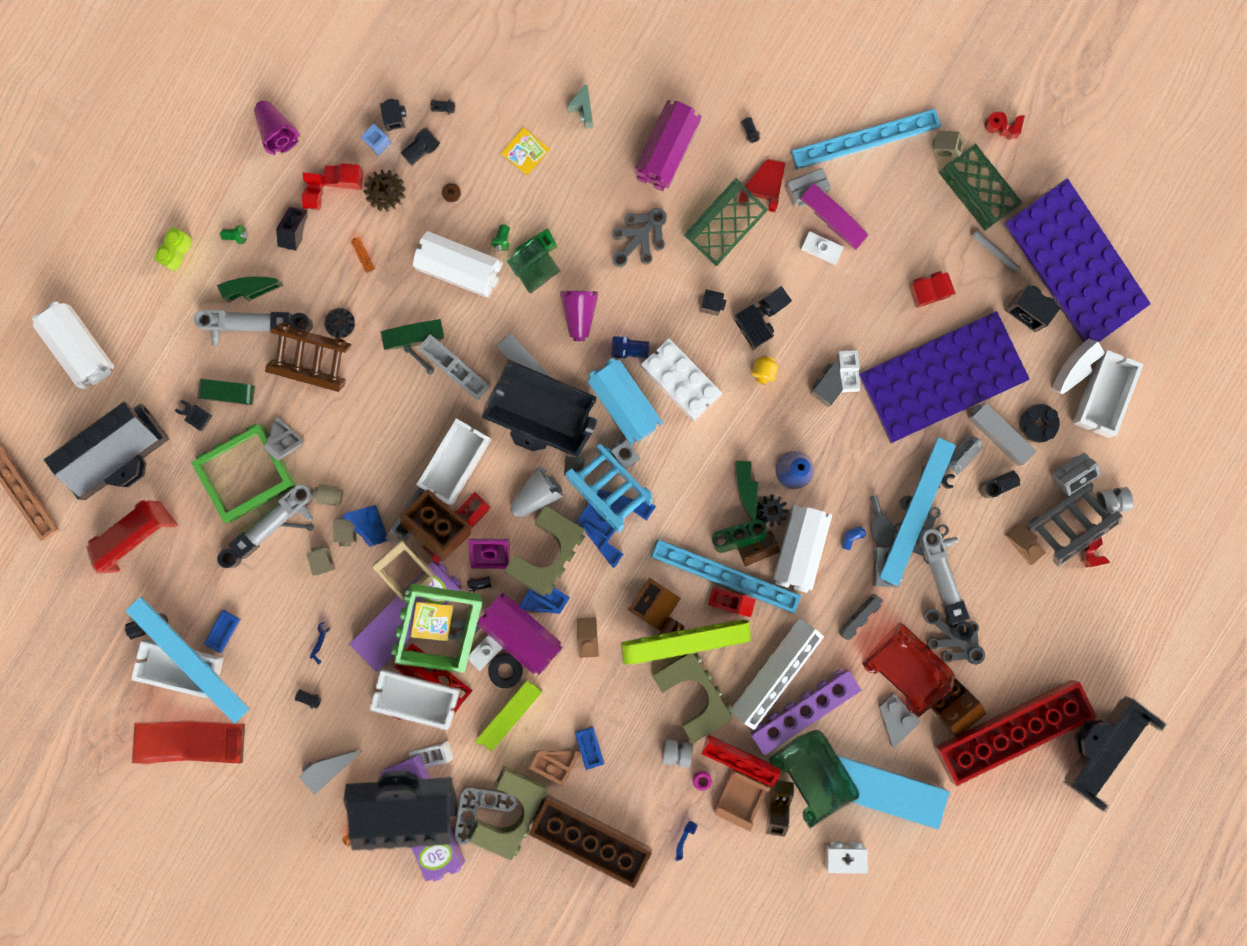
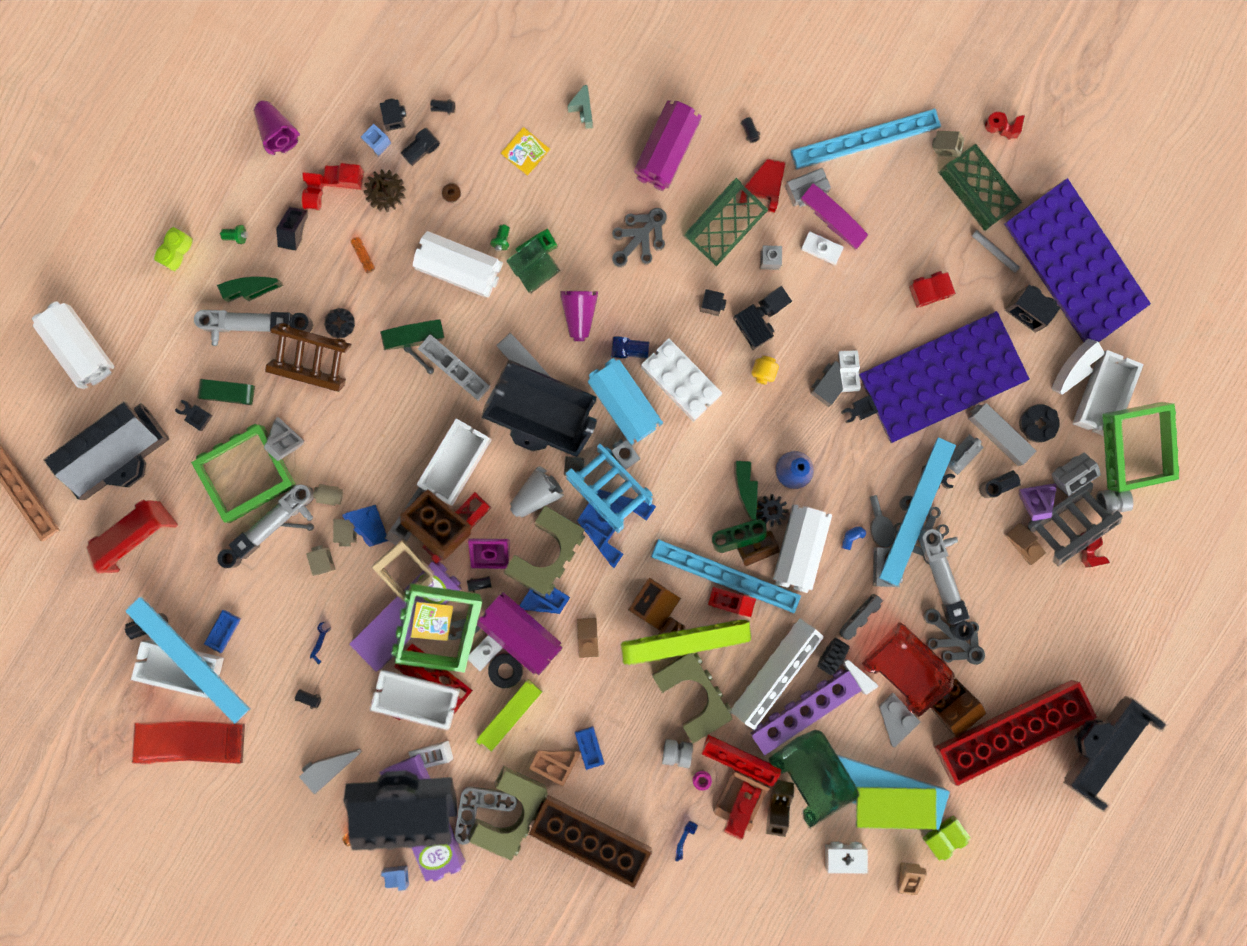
(396, 877): none -> medium blue panel
(742, 811): none -> red plate
(771, 257): none -> light grey brick
(833, 656): none -> black tyre
(862, 408): none -> black plate
(864, 682): none -> white slope
(896, 808): none -> lime tile
(911, 878): none -> medium nougat slope
(947, 839): none -> lime brick
(1039, 500): none -> medium lavender wing
(1115, 451): none -> bright green window

